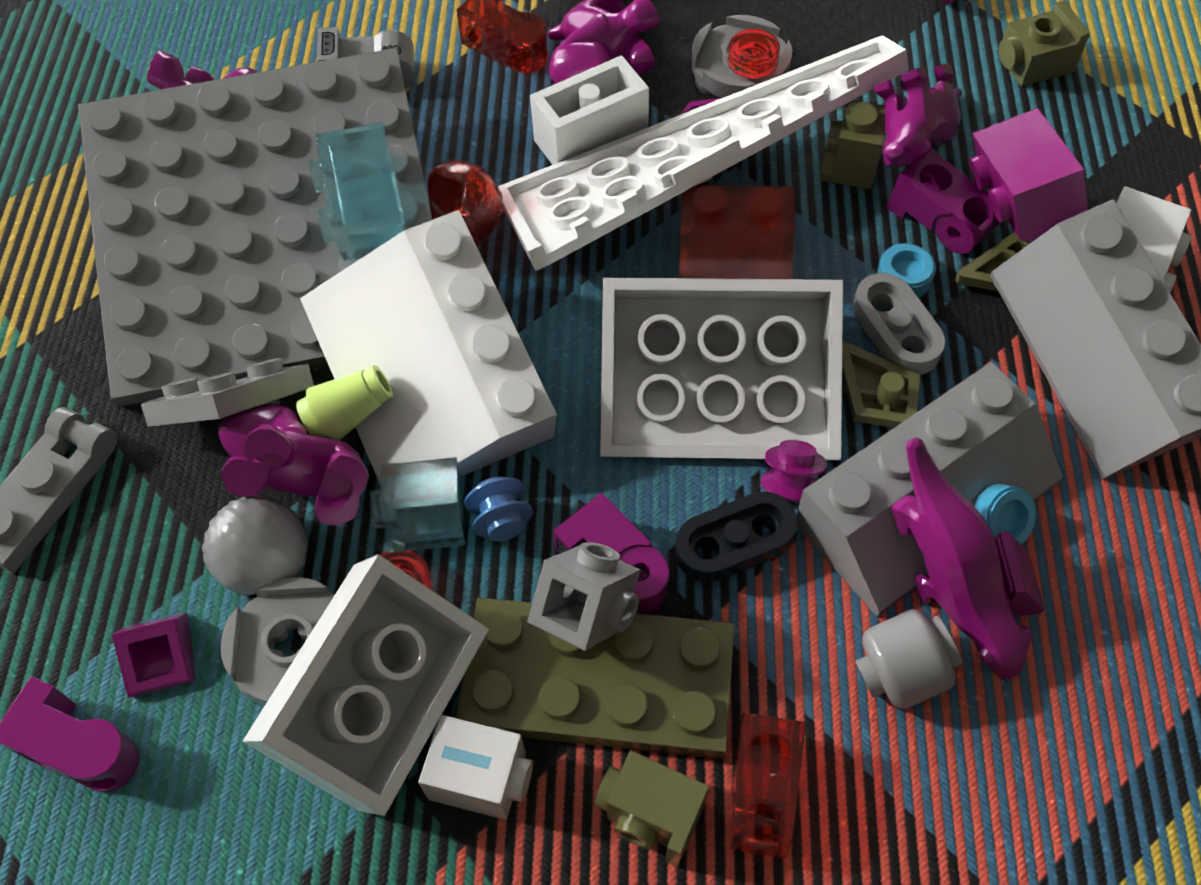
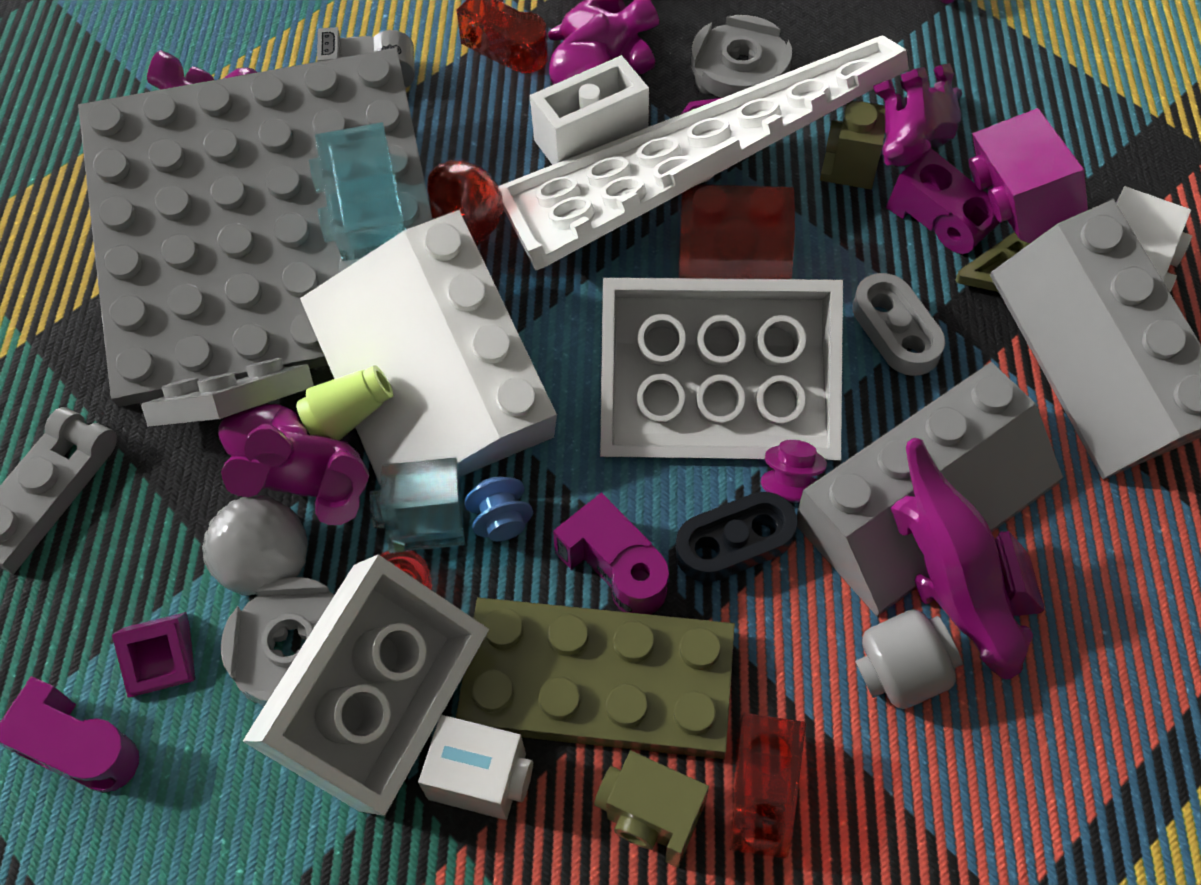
(585, 595): light grey brick -> none
(753, 53): clear red tile -> none
(878, 388): olive piece -> none
(910, 264): medium azure tile -> none
(1007, 510): medium azure tile -> none
(1043, 45): olive brick -> none

